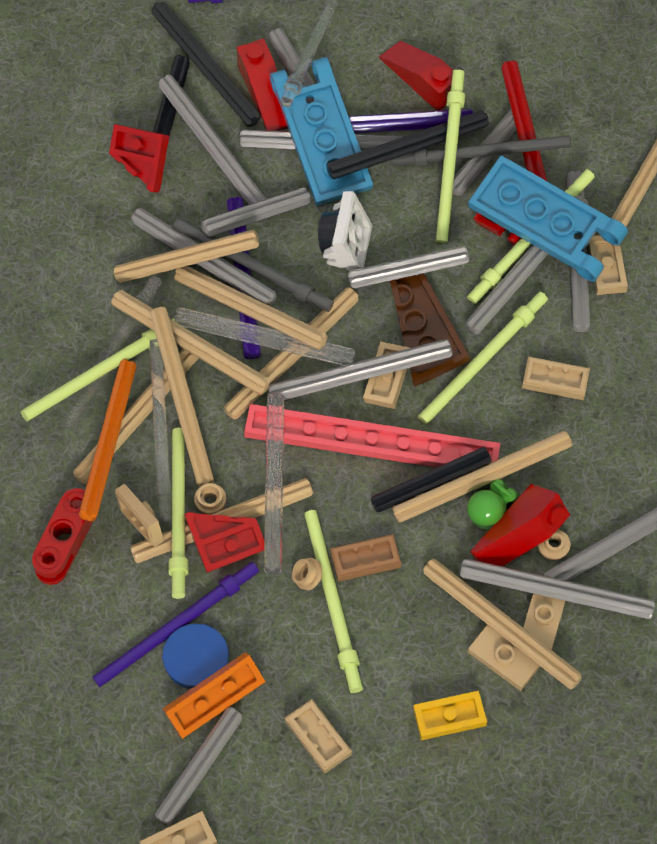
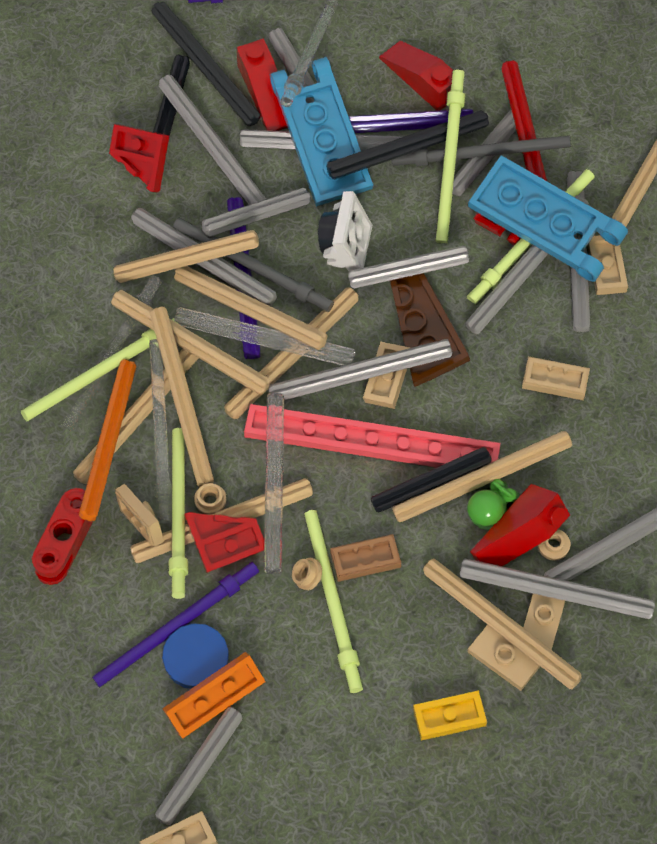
(318, 736): tan plate -> none
(521, 317): yellowish green bar -> none

